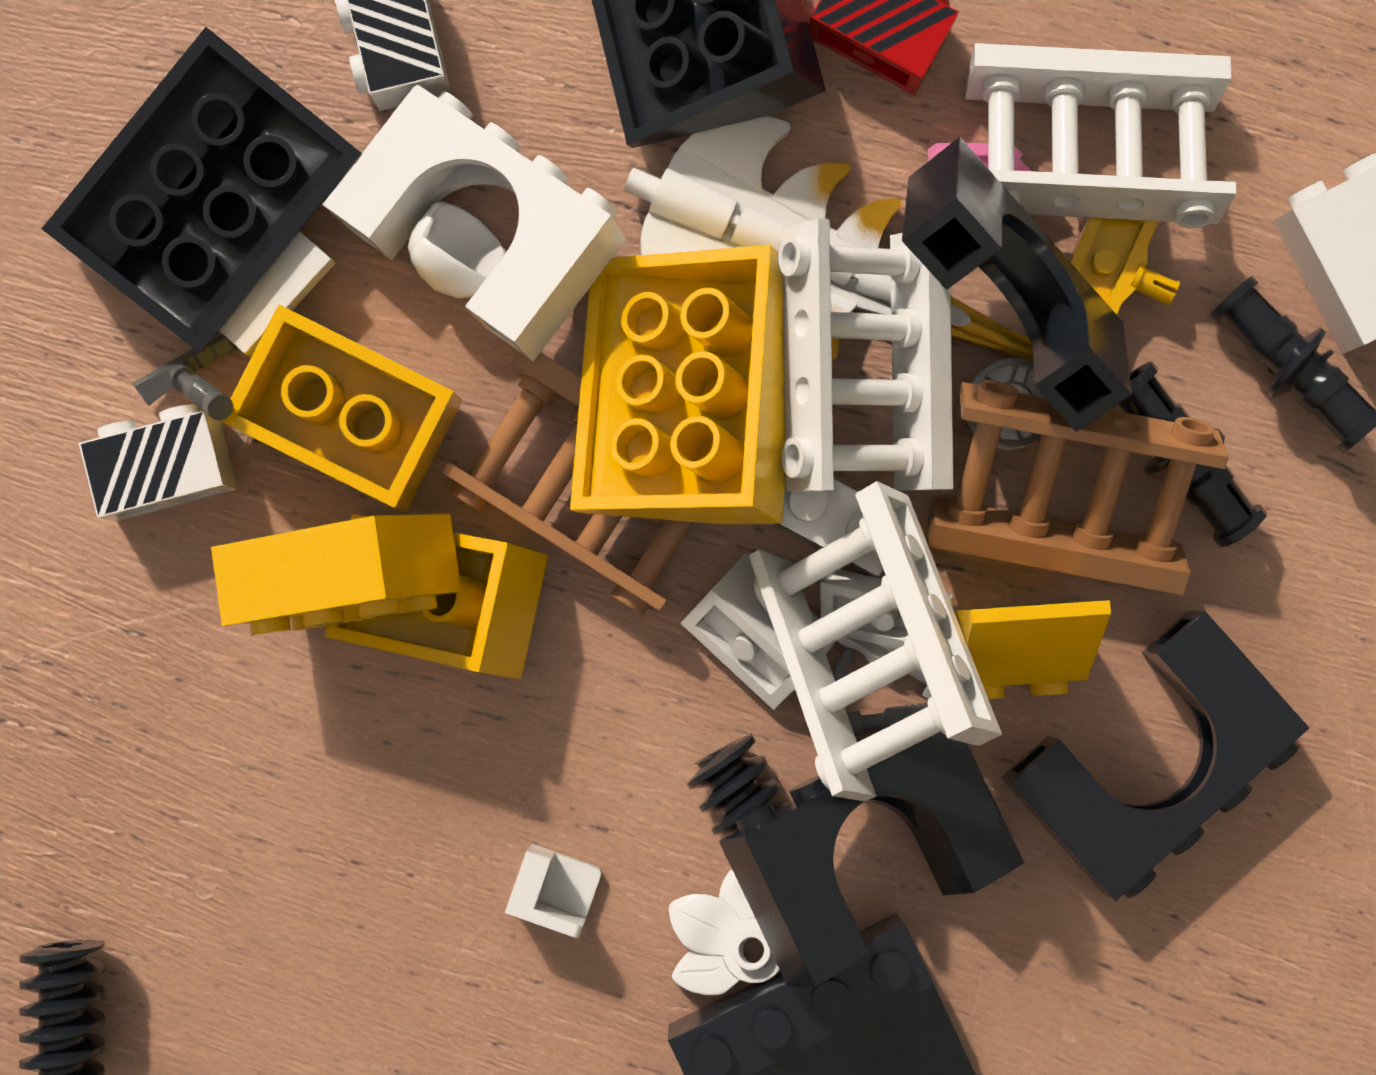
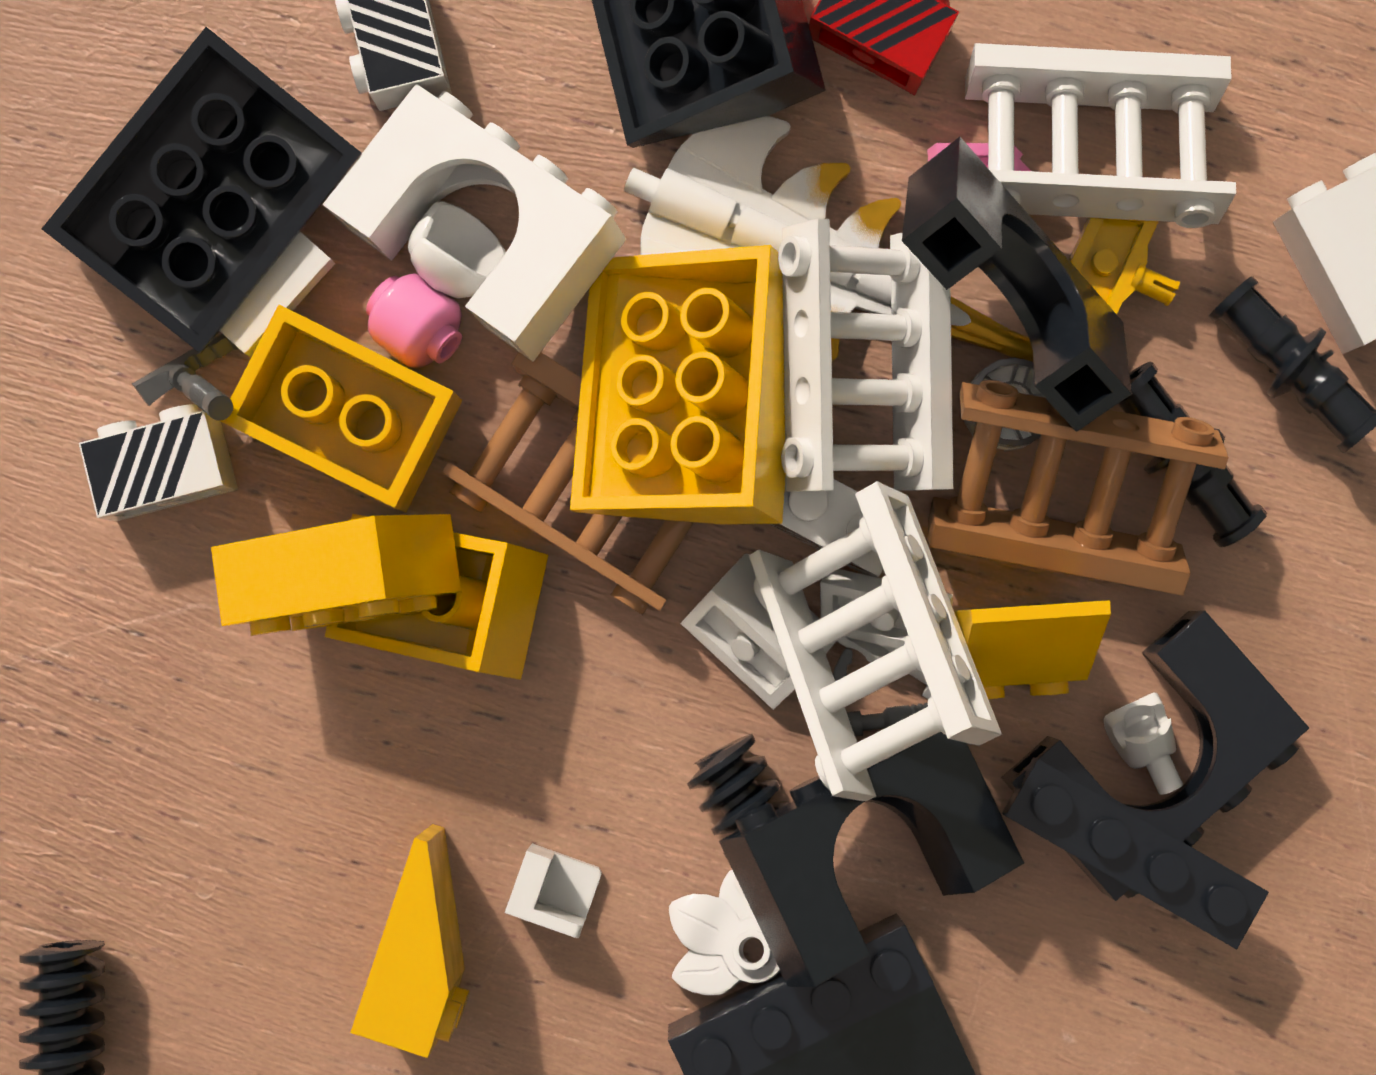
(414, 321): none -> bright pink head
(419, 961): none -> yellow slope
(1135, 852): none -> black plate
(1145, 739): none -> white piece

